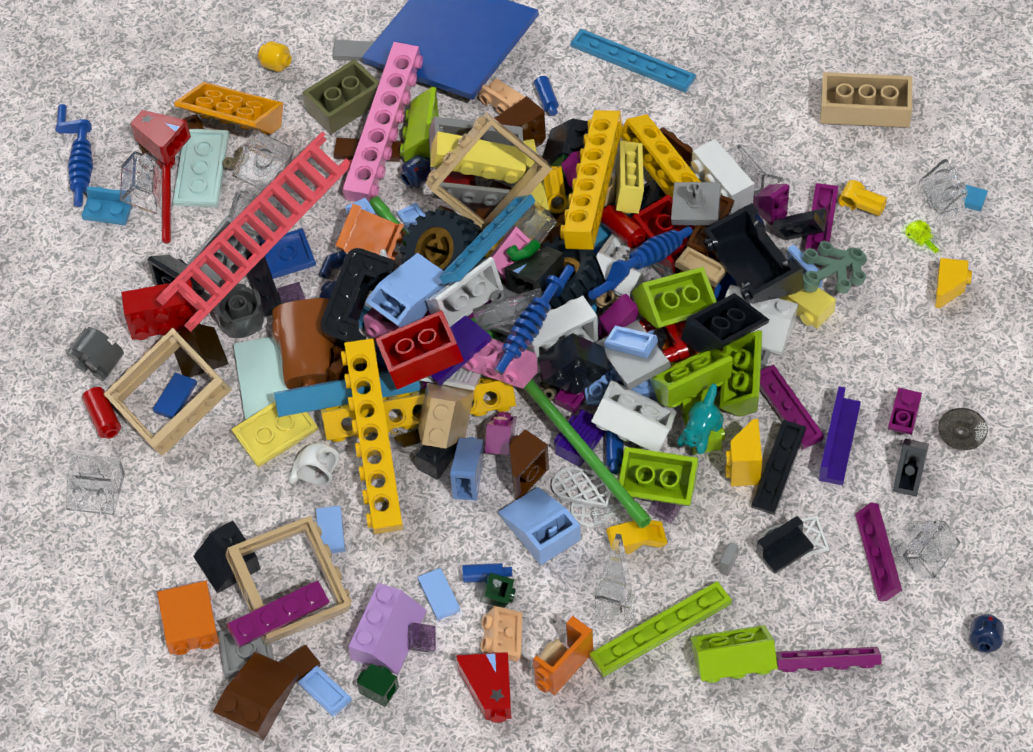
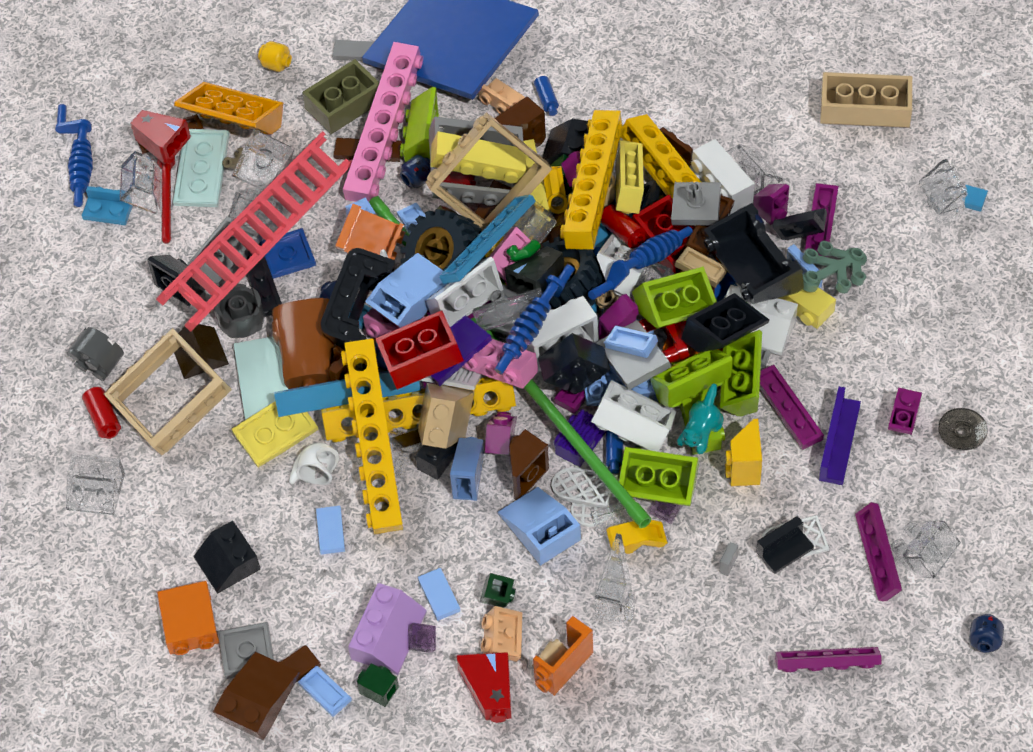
(149, 317): red brick -> none
(174, 396): blue tile -> none
(278, 614): magenta plate -> none
(291, 293): clear purple plate -> none
(322, 554): tan window -> none
(332, 262): dark blue arm -> none
(479, 572): blue cylinder -> none
(549, 390): dark tan arm -> none
(633, 60): dark azure tile -> none
(660, 629): lime plate -> none
(734, 653): lime slope -> none
(778, 467): black tile -> none
(856, 196): yellow piece -> none
(910, 467): black slope -> none
(921, 234): clear neon green piece -> none
(951, 280): yellow slope -> none

